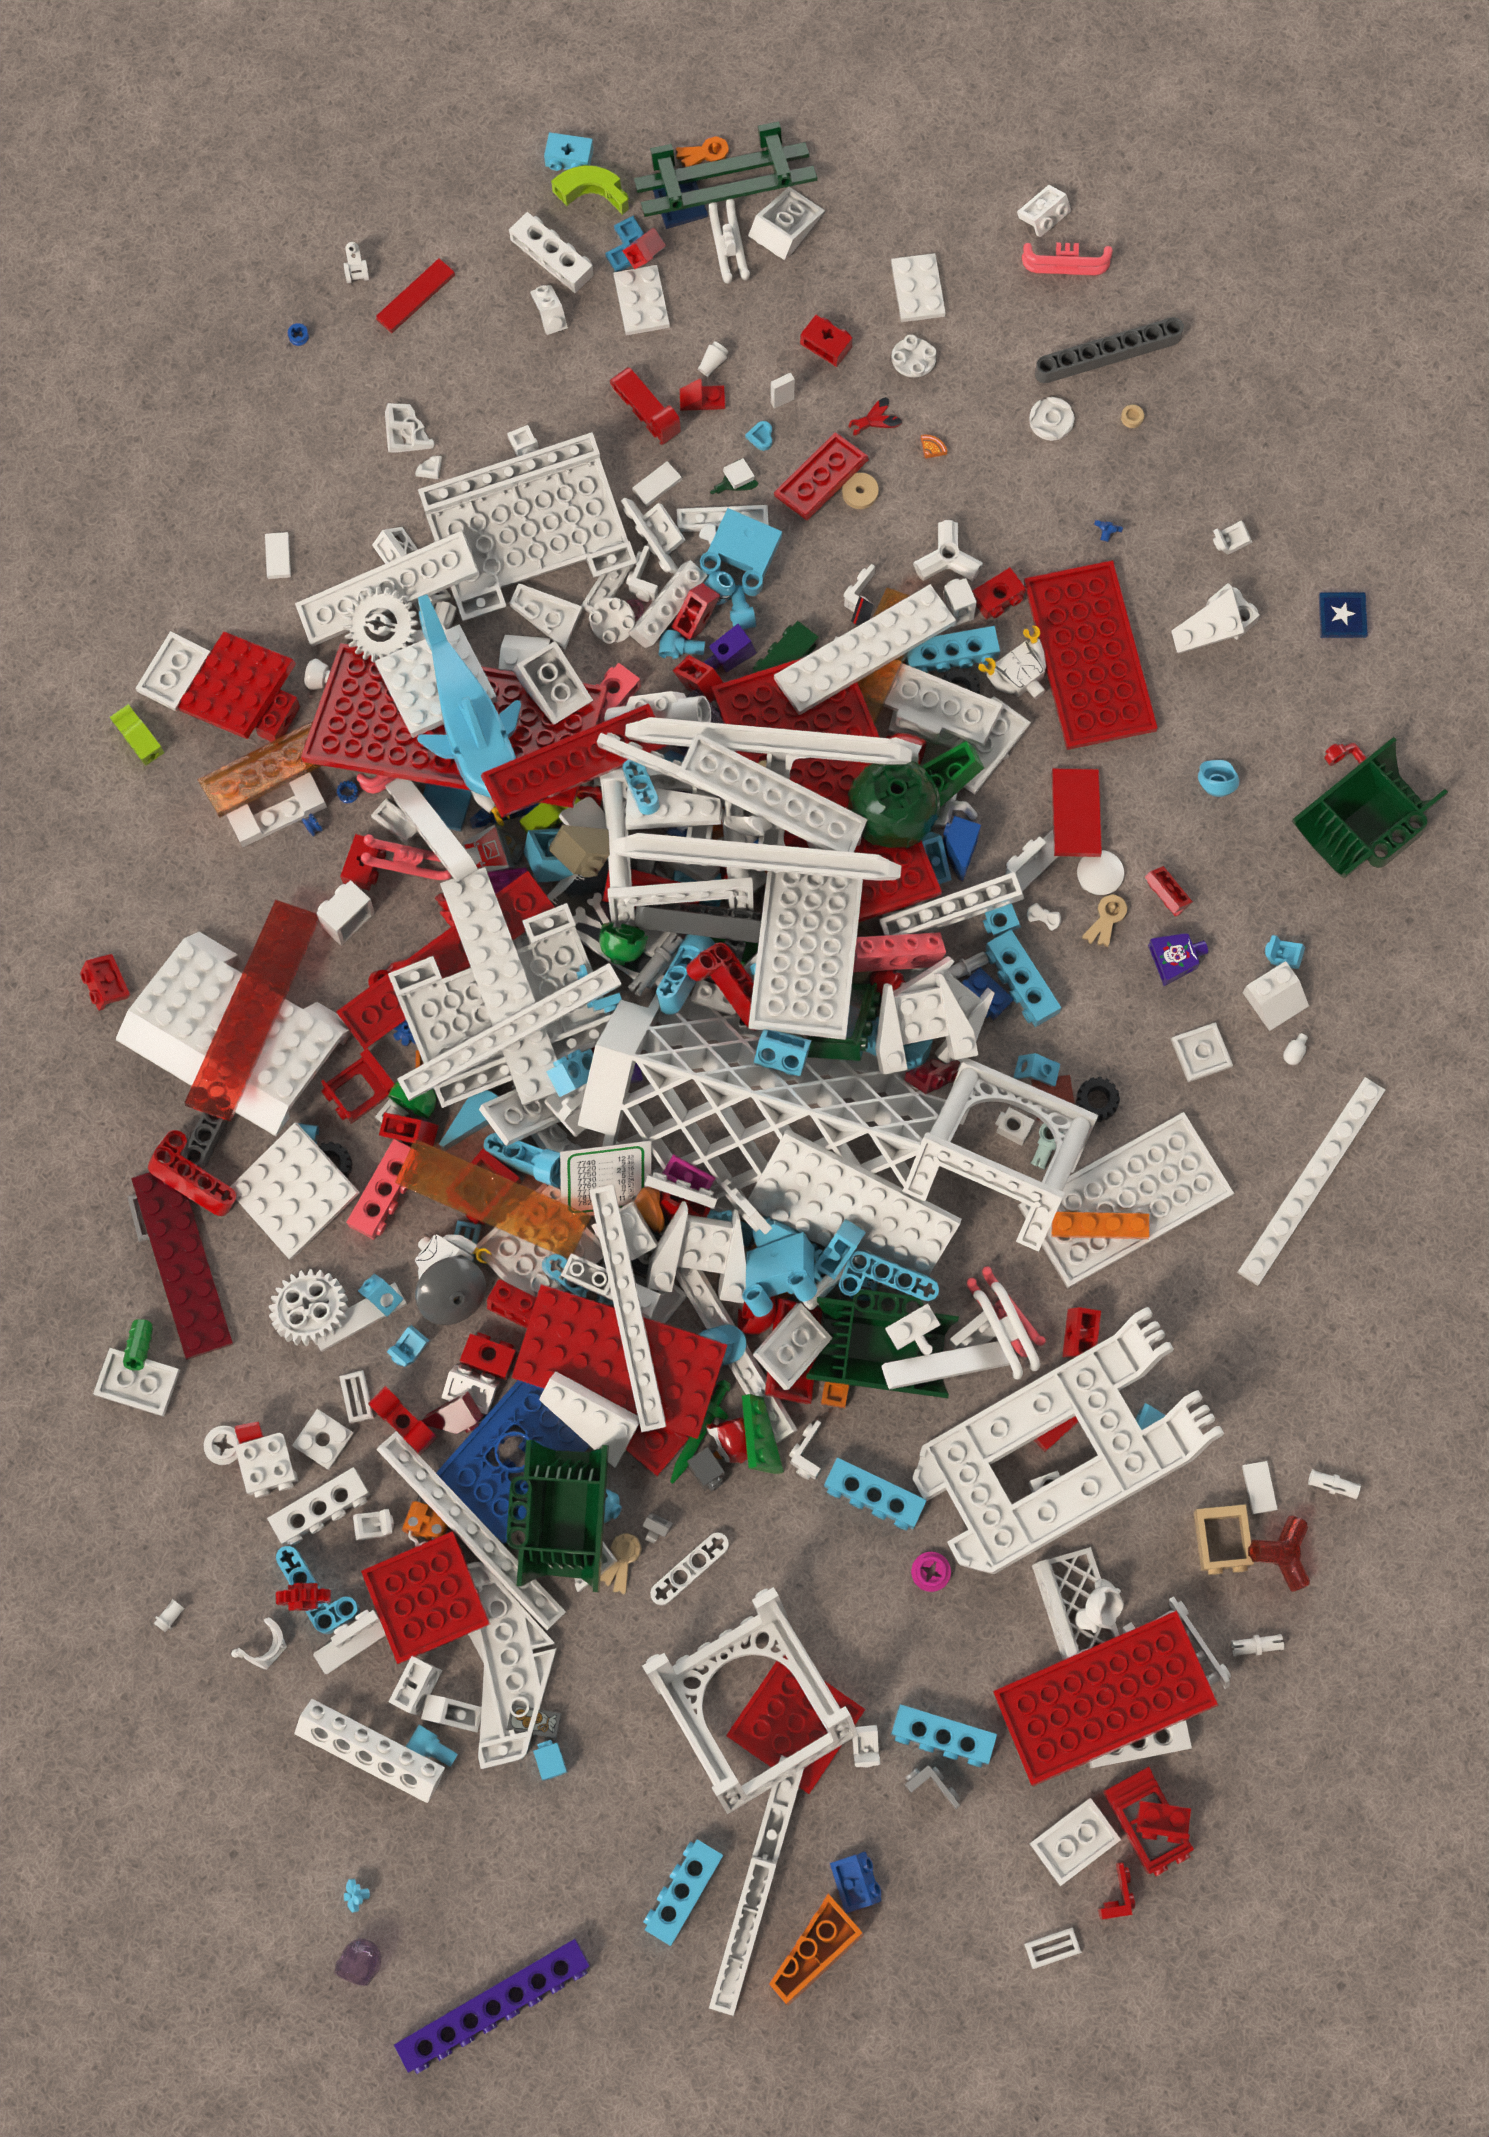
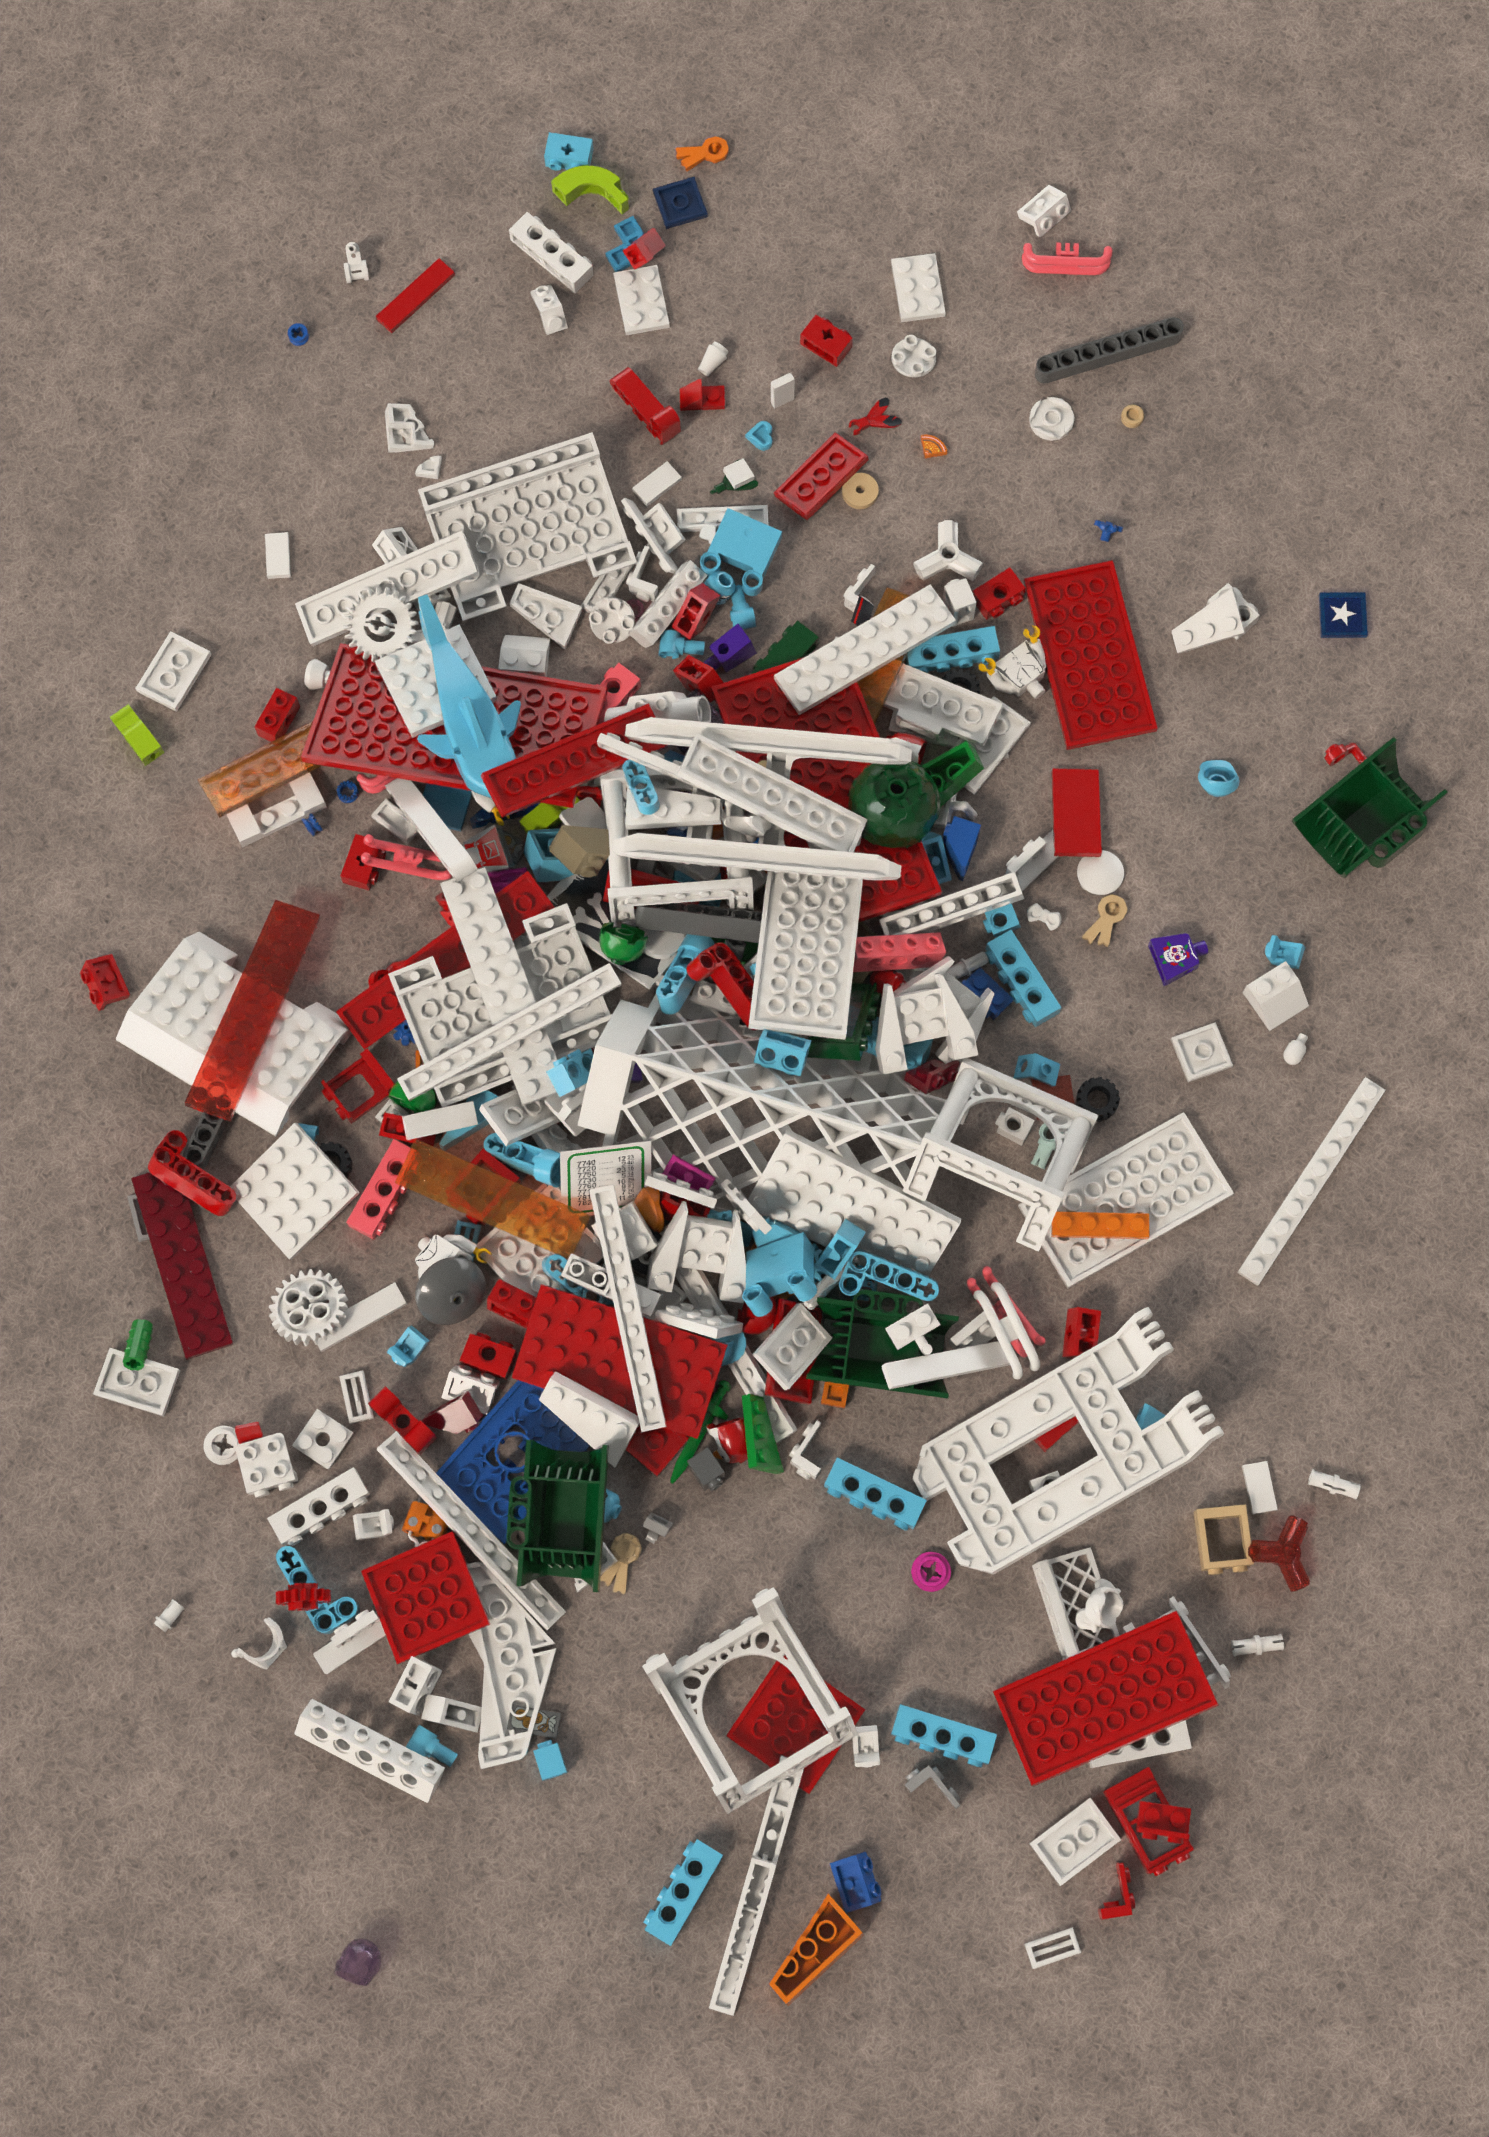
(236, 685): red plate -> none
(345, 912): white piece -> none
(355, 1895): medium azure plant -> none
(375, 1288): medium azure bracket -> none
(409, 2047): dark purple brick -> none
(439, 1120): none -> white tile
(523, 441): white bracket -> none
(552, 683): white slope -> none
(608, 1003): medium azure bracket -> none
(661, 956): light grey pin -> none
(670, 179): fence -> none
(691, 1571): white beam -> none
(699, 1321): none -> white plate
(728, 243): white piece -> none
(785, 223): white slope -> none
(1168, 890): red bracket -> none
(1232, 538): white bracket -> none

